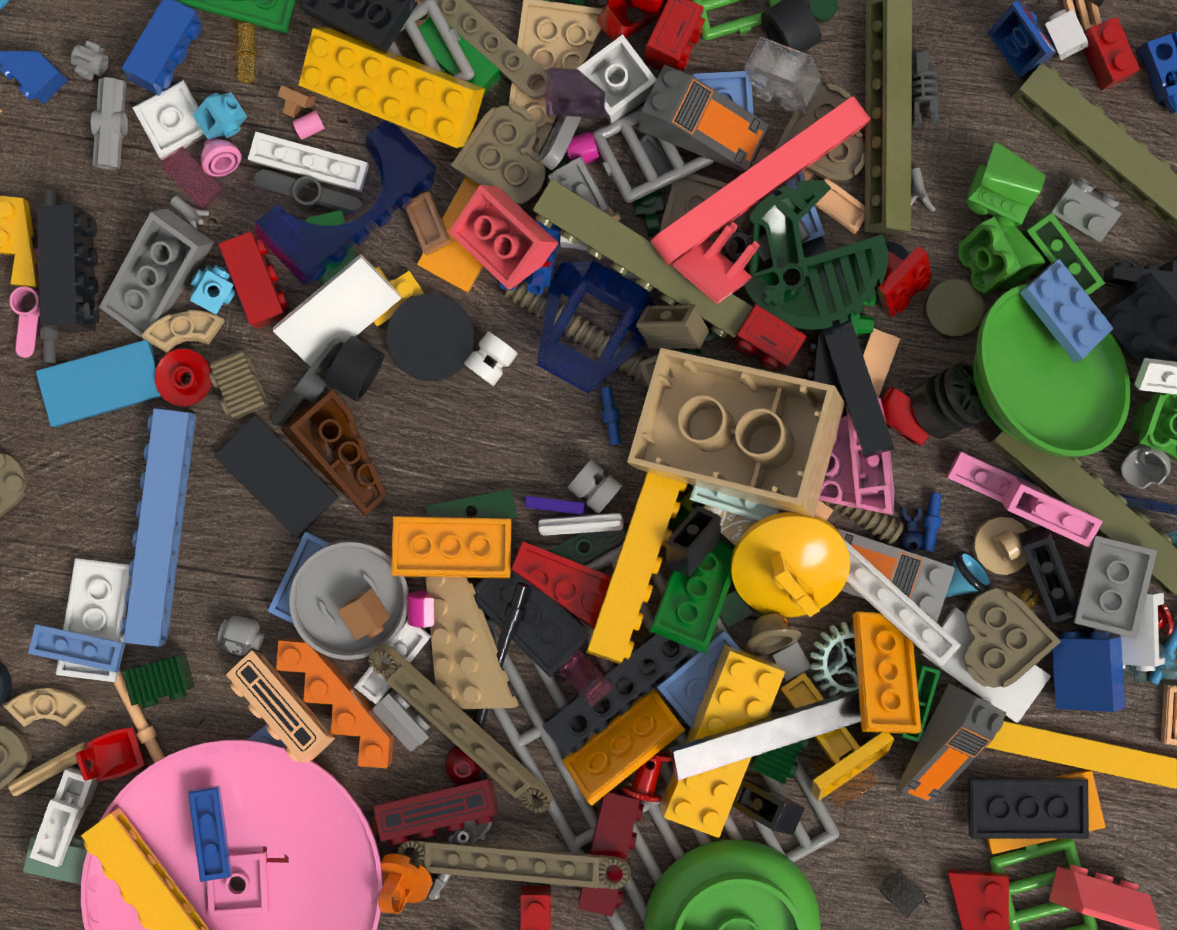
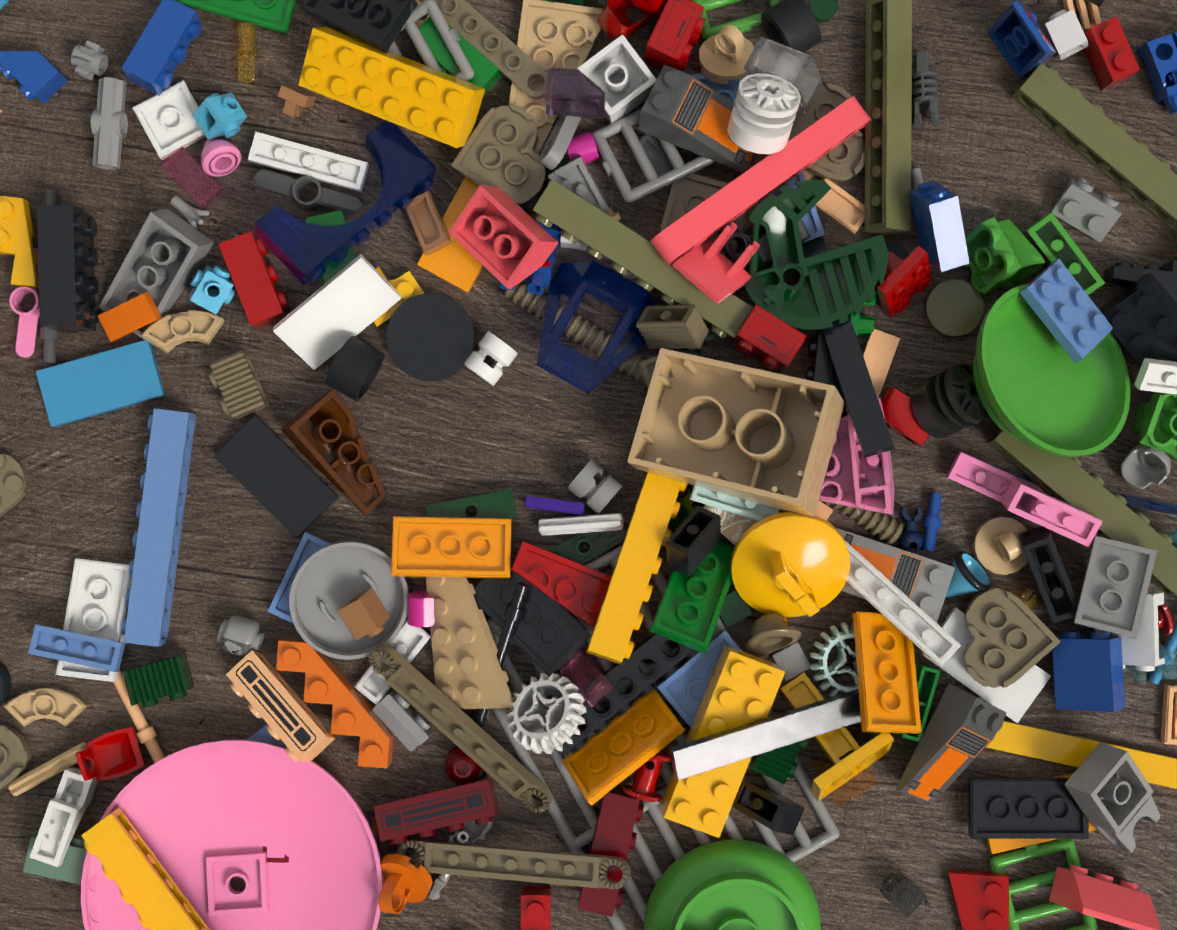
(129, 316): none -> orange tile
(170, 376): red dish -> none
(210, 833): blue tile -> none
(308, 124): bright pink hinge -> none
(308, 385): dark grey piece -> none
(560, 721): none -> white gear
(610, 416): blue bar -> none
(648, 207): dark green plate -> none
(725, 55): none -> tan tile
(763, 113): none -> white wheel
(939, 225): none -> brick
(1004, 187): bright green piece -> none
(1113, 795): none -> light grey brick

